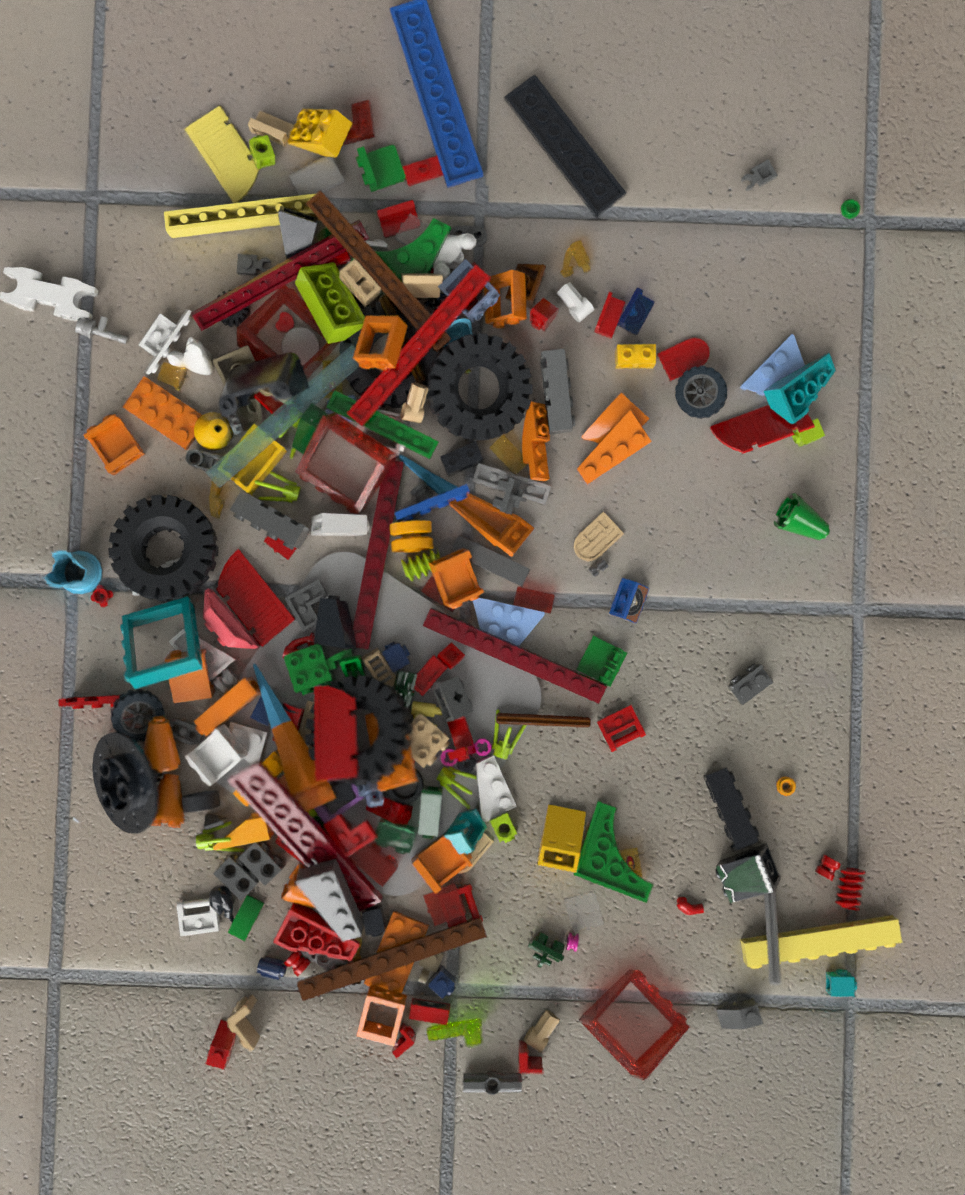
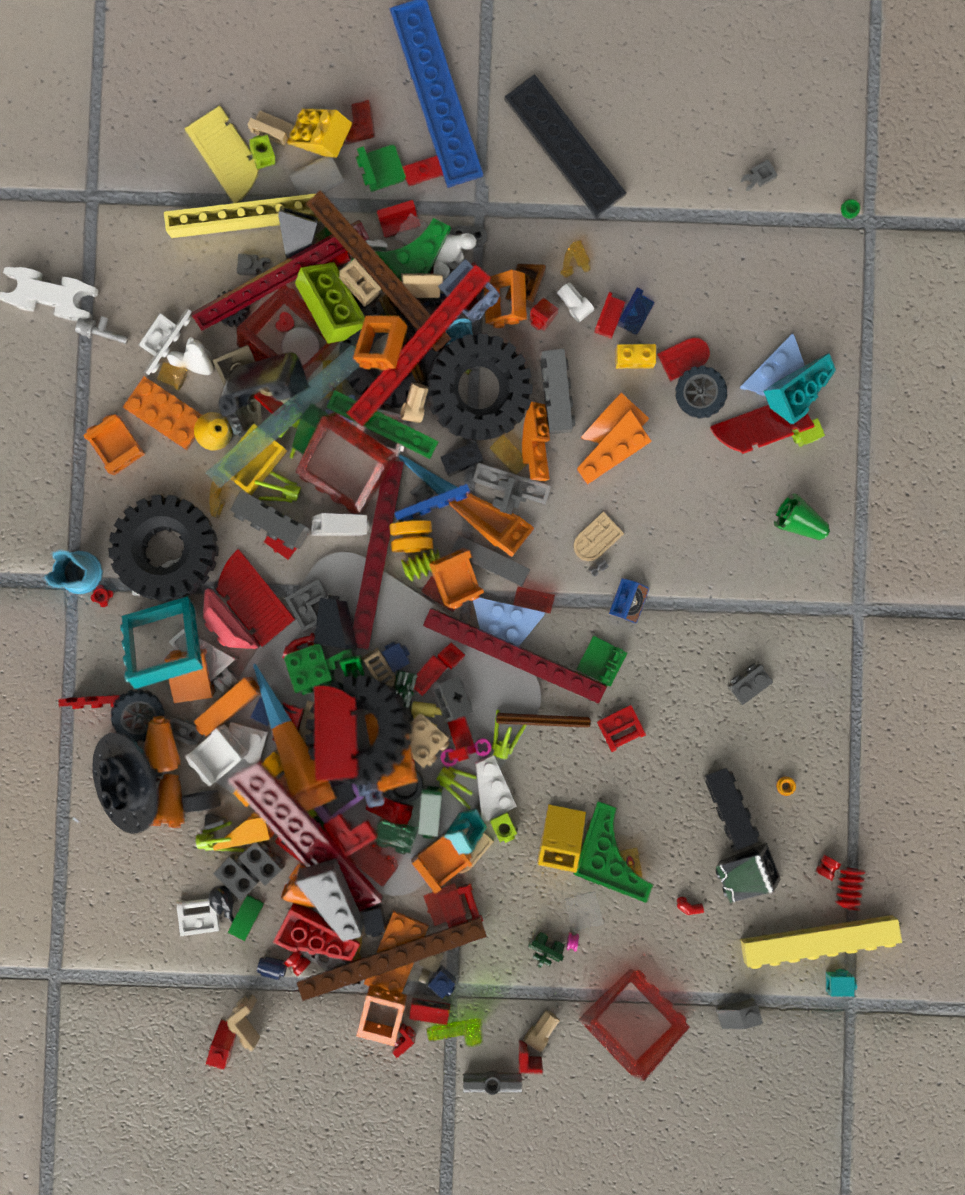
(206, 460): dark grey piece -> none
(468, 768): black plate -> none
(772, 939): light grey axle -> none

